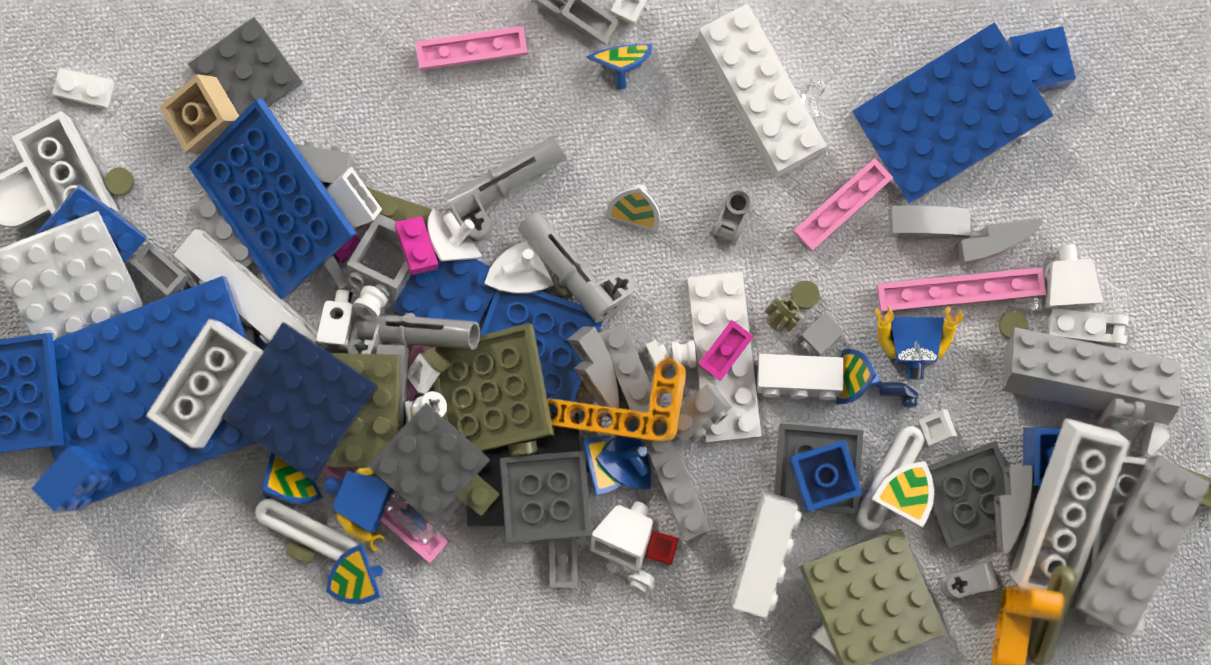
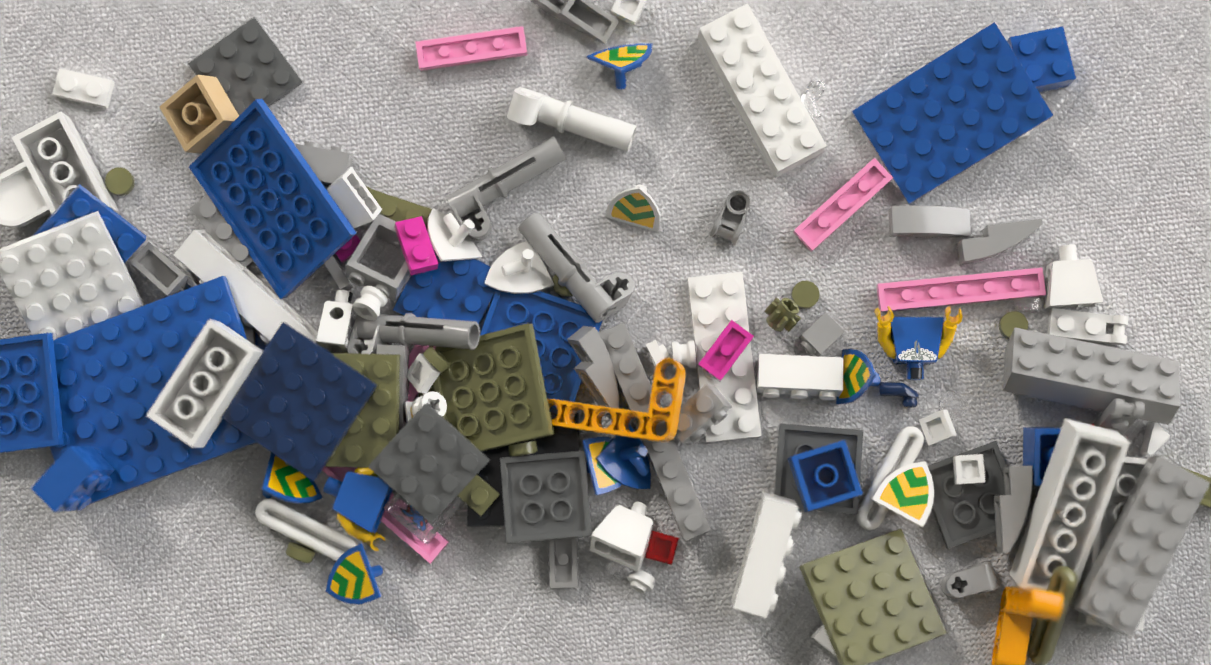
(532, 107): none -> white piece
(969, 469): none -> white plate

